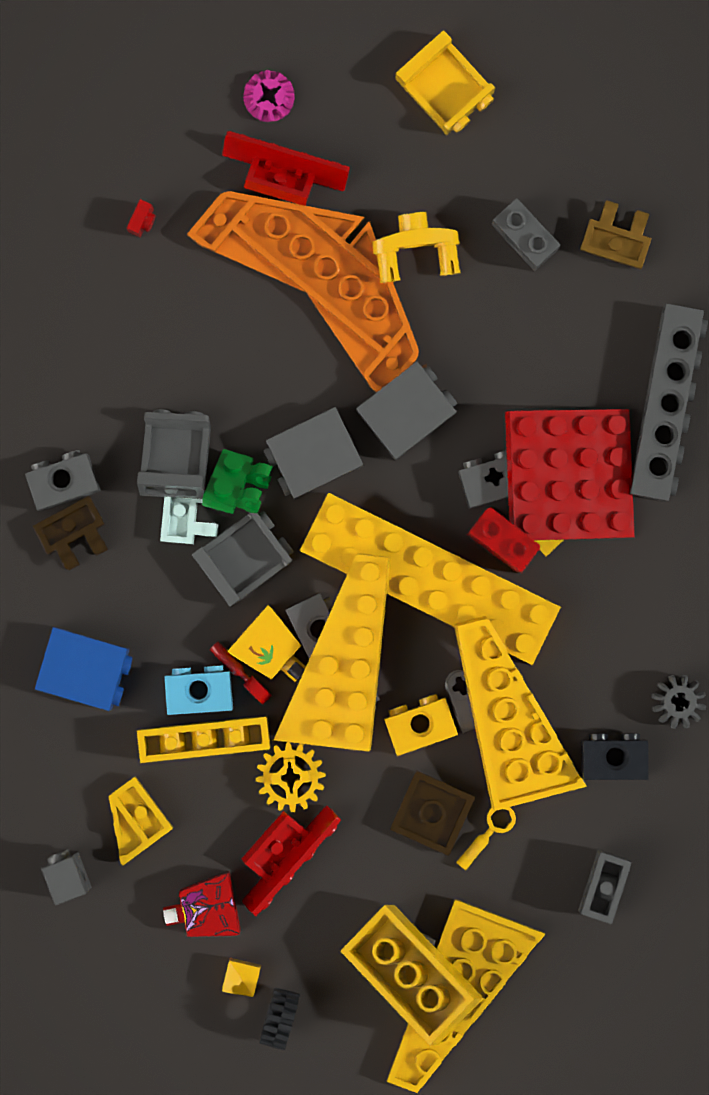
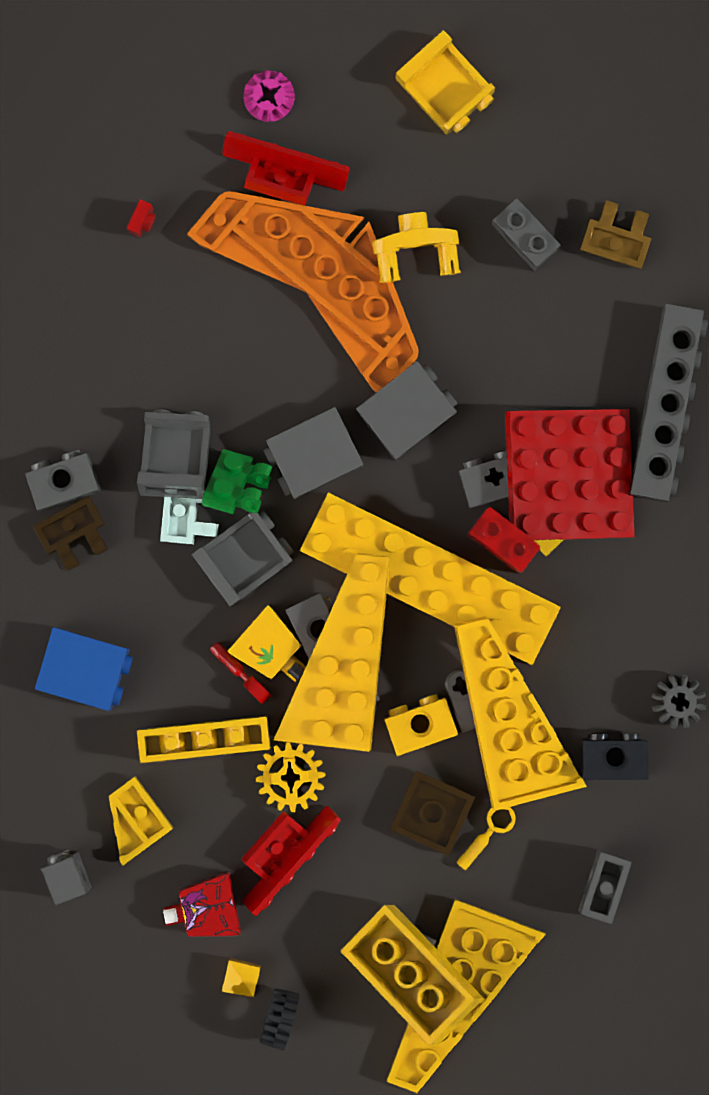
(182, 702): medium azure brick -> none

